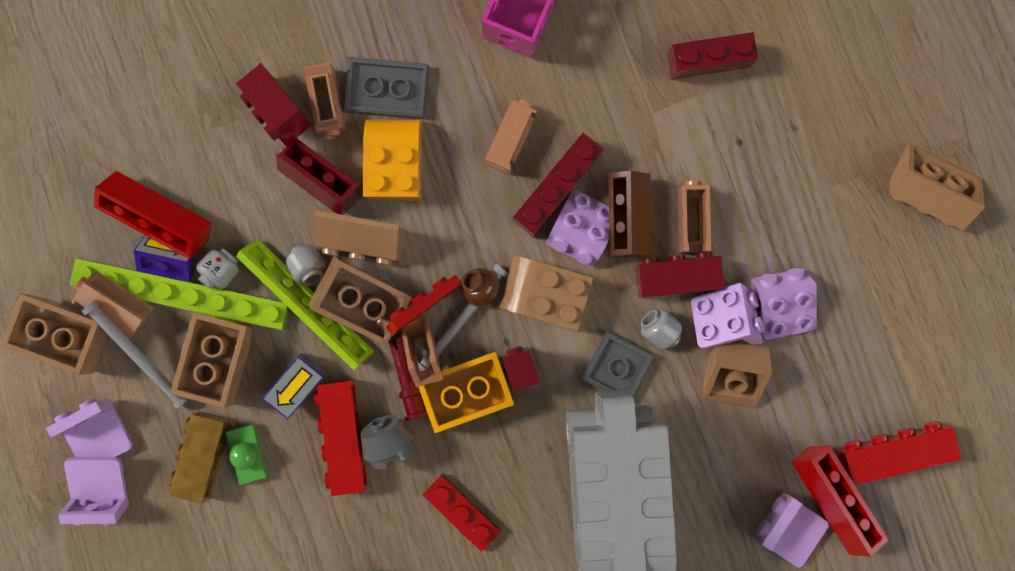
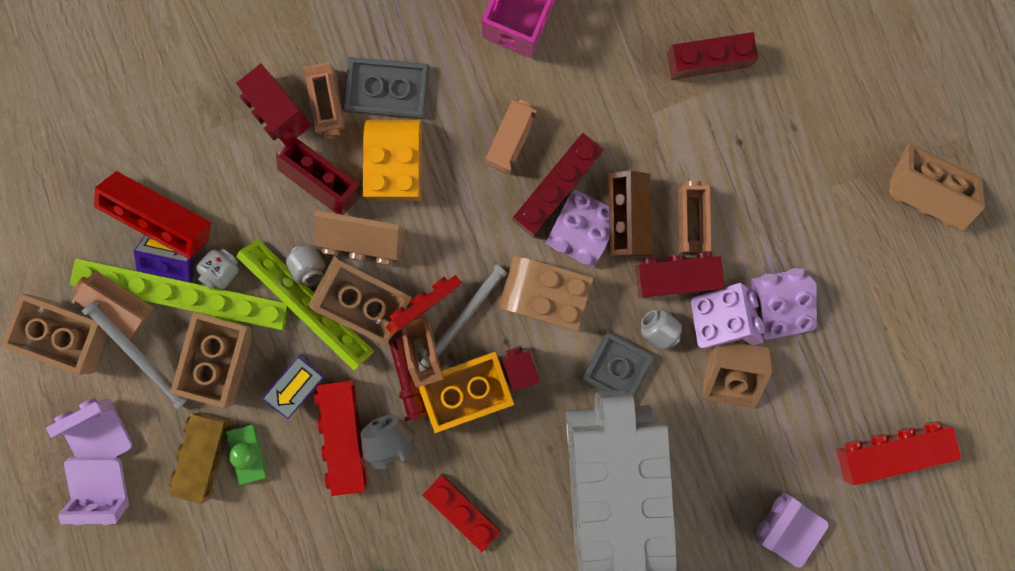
(479, 286): reddish brown piece -> none
(839, 501): red brick -> none

